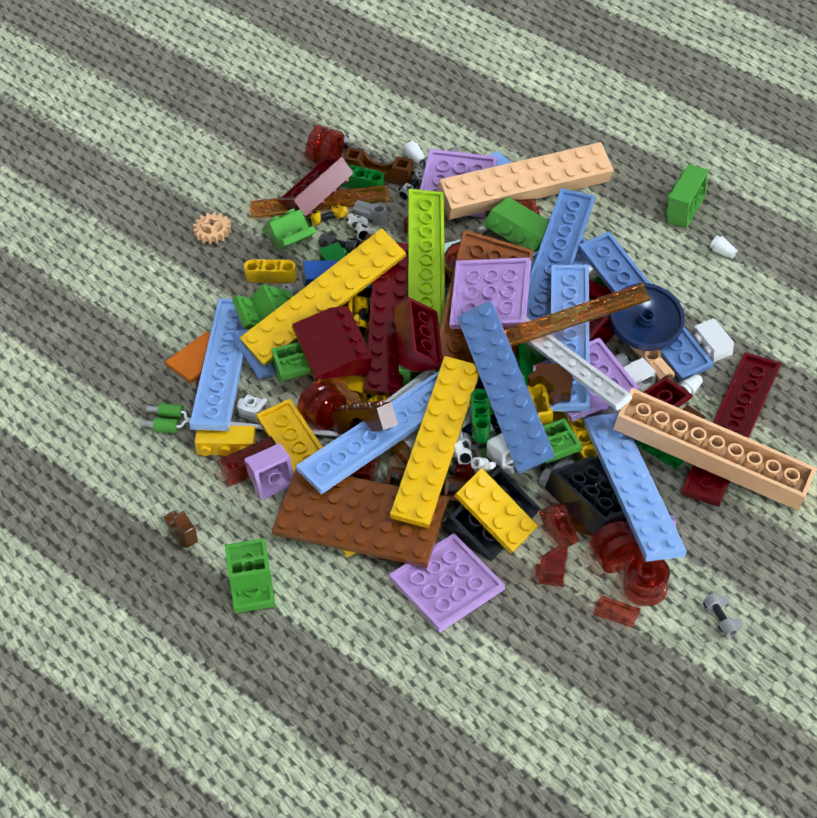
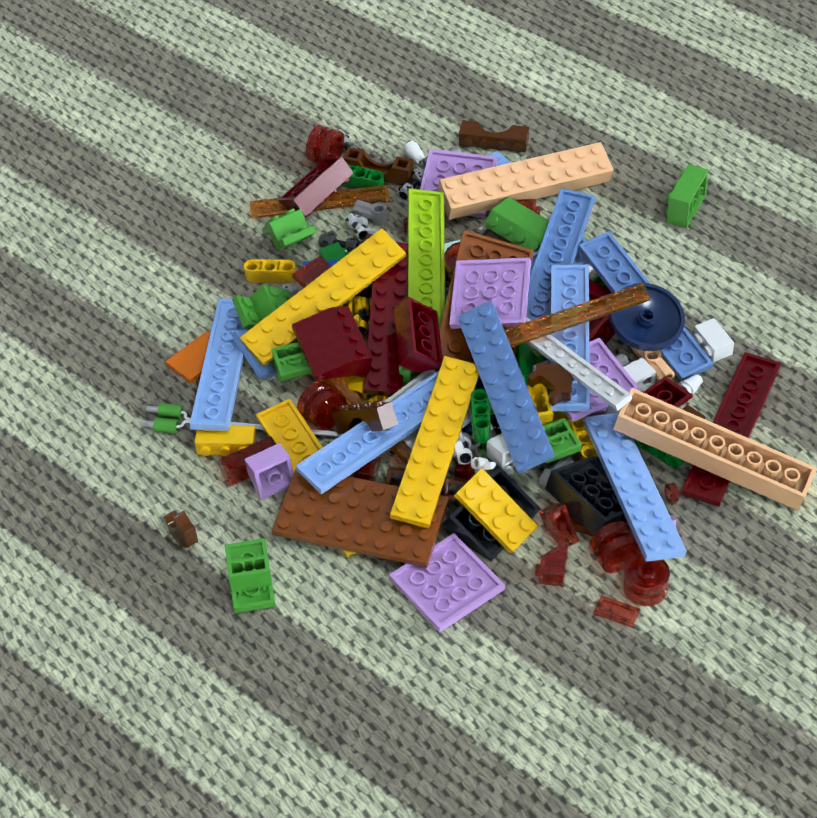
(212, 228): light nougat gear -> none
(251, 406): white brick -> none
(311, 271): none -> clear red tile
(337, 212): yellow piece -> none
(513, 139): none -> reddish brown arch
(671, 493): none -> clear red tile
(723, 247): white cone -> none
(726, 626): light grey piece -> none

